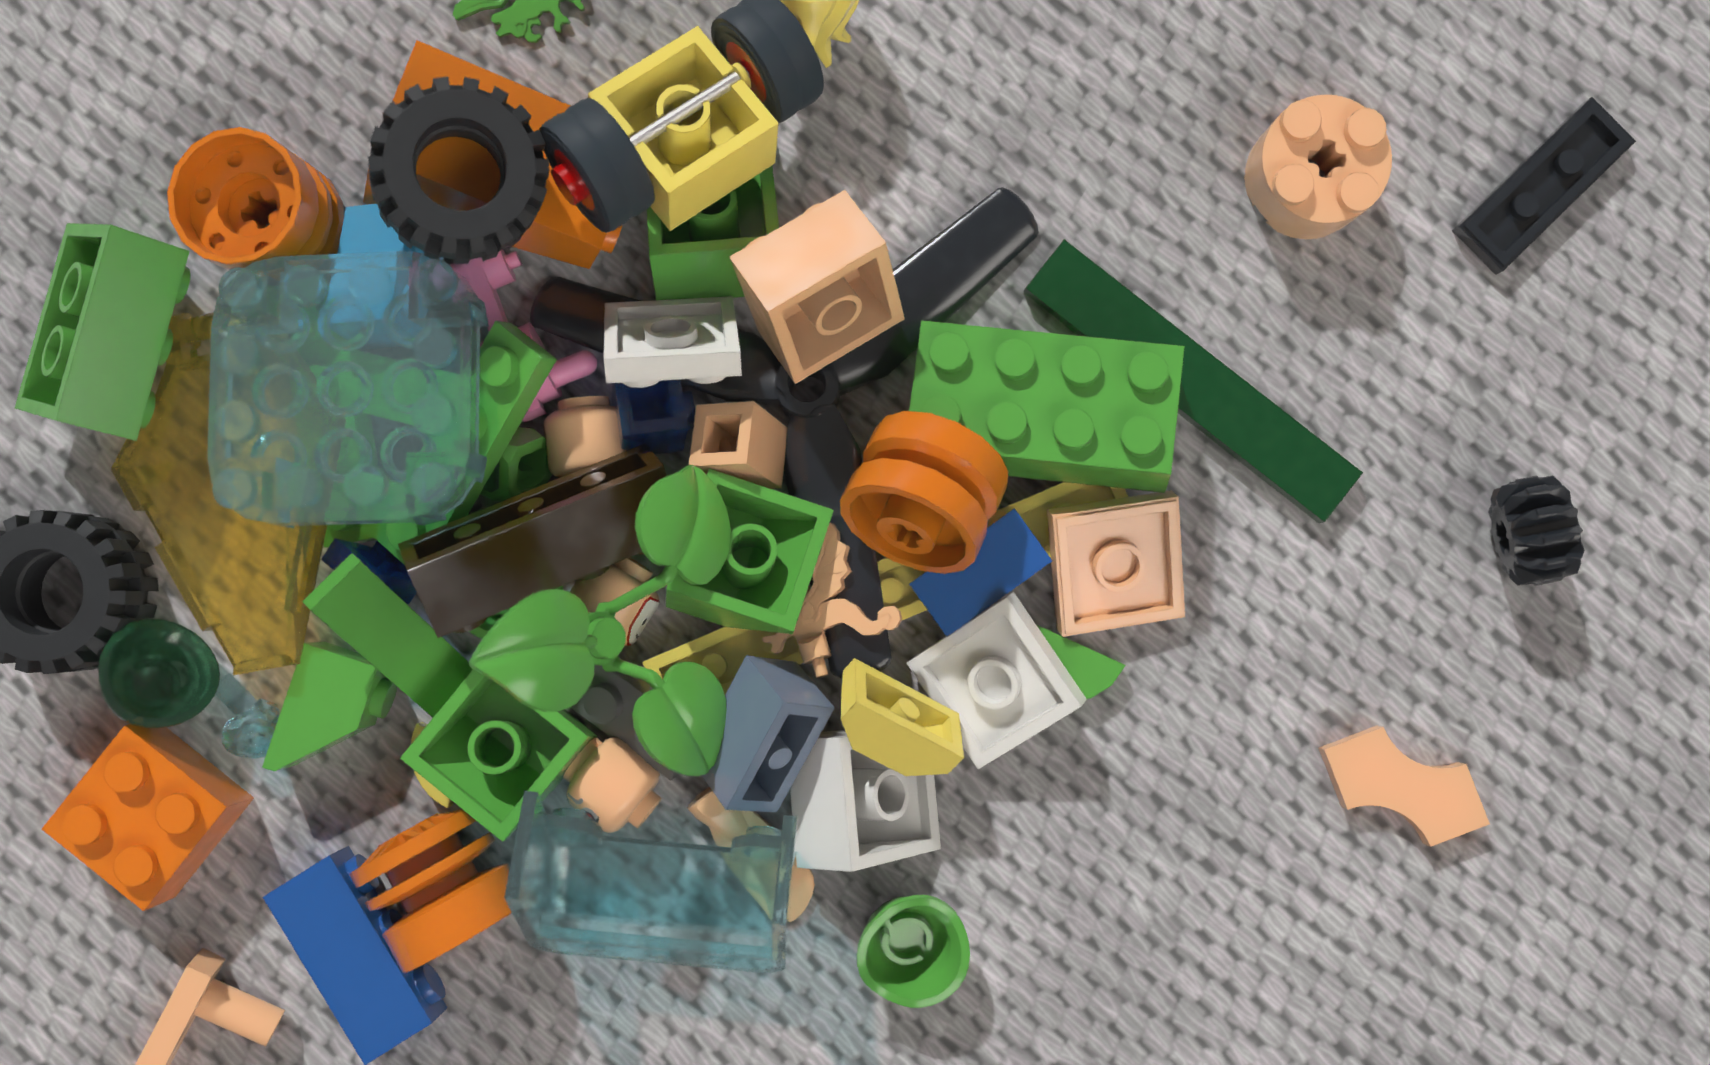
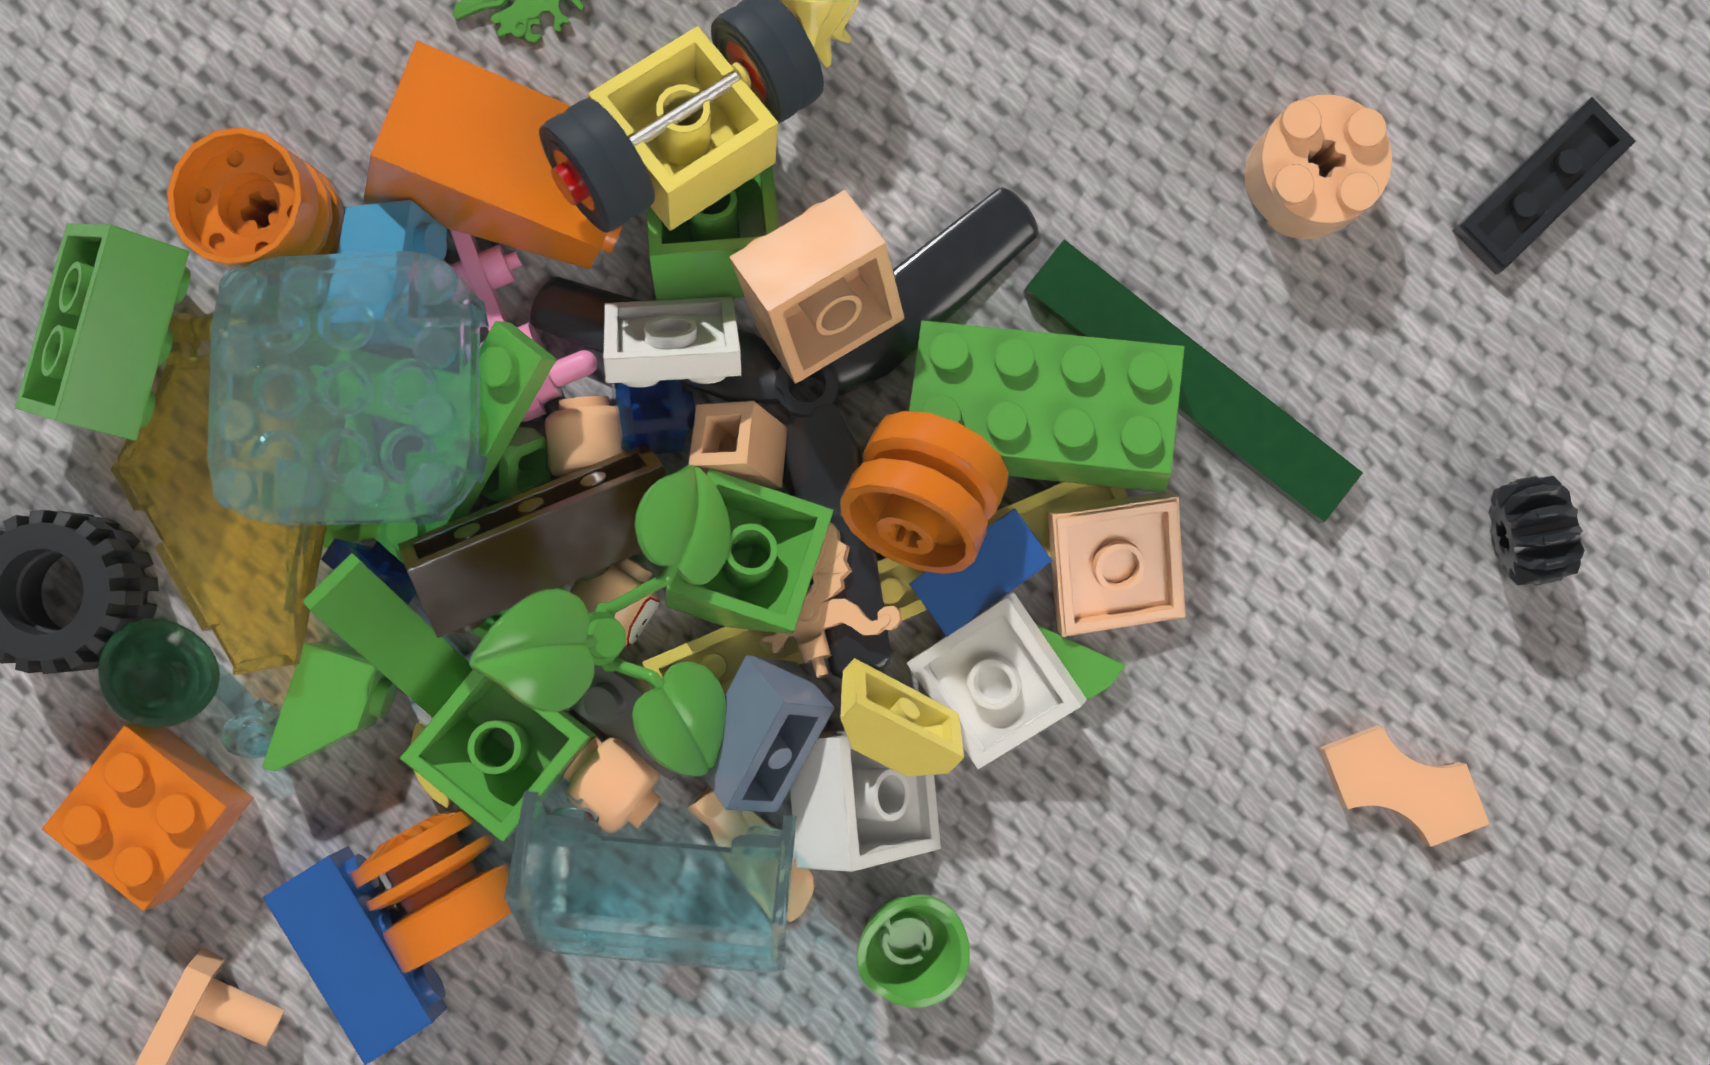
(468, 114): black tyre -> none

